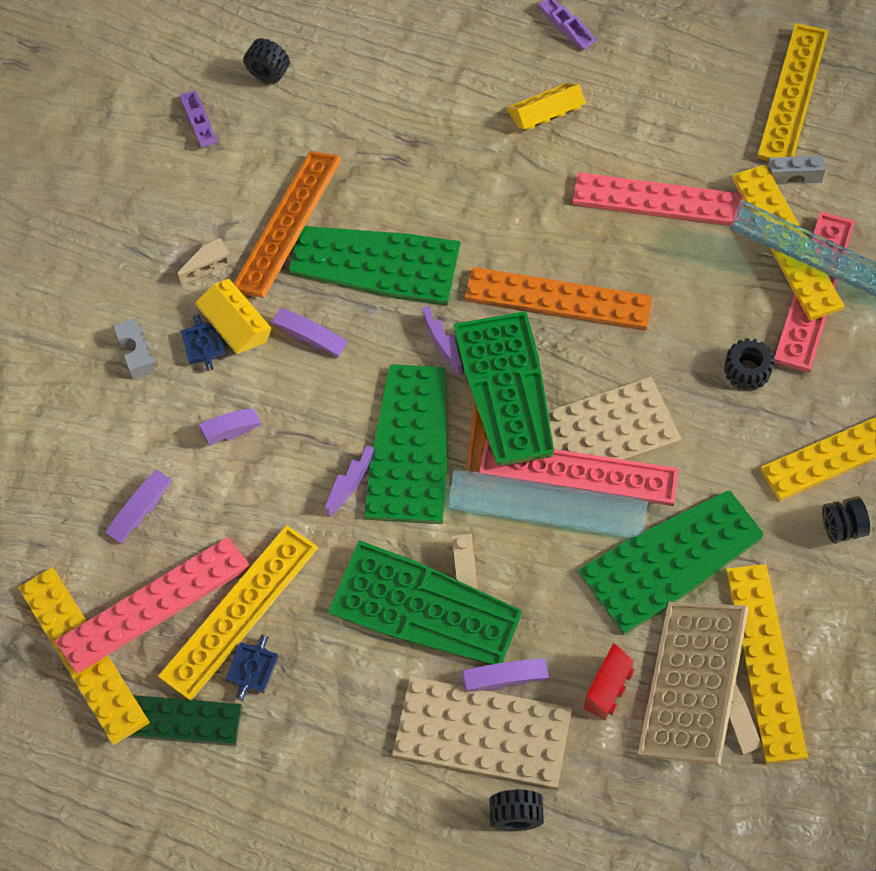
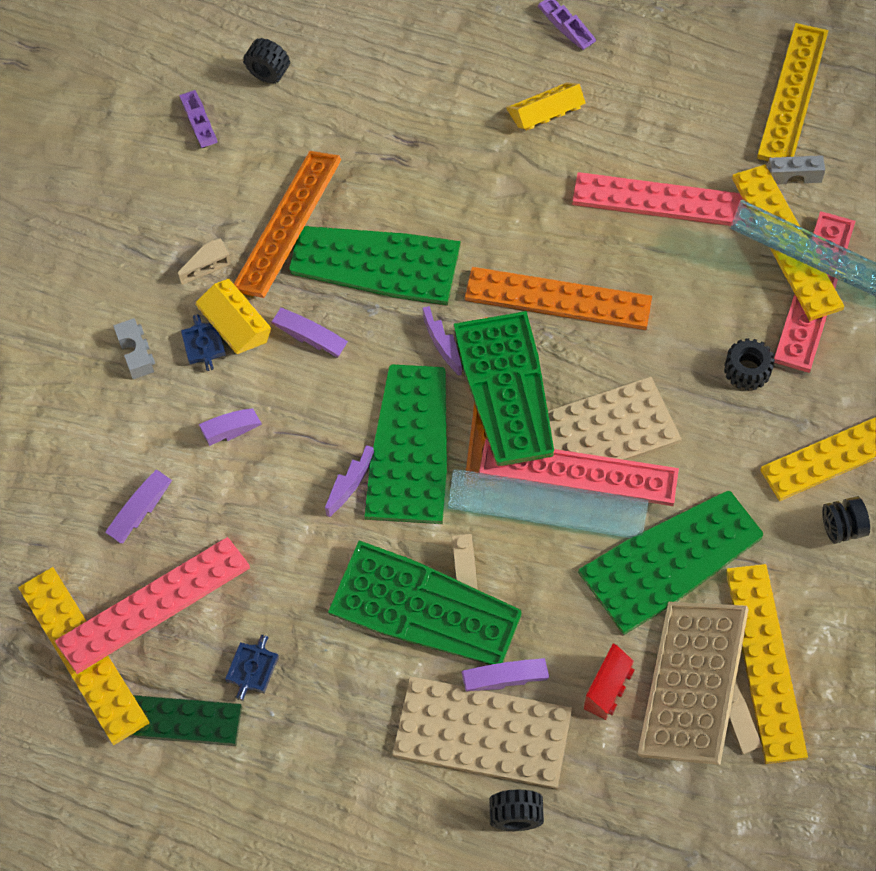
(238, 613): yellow plate -> none

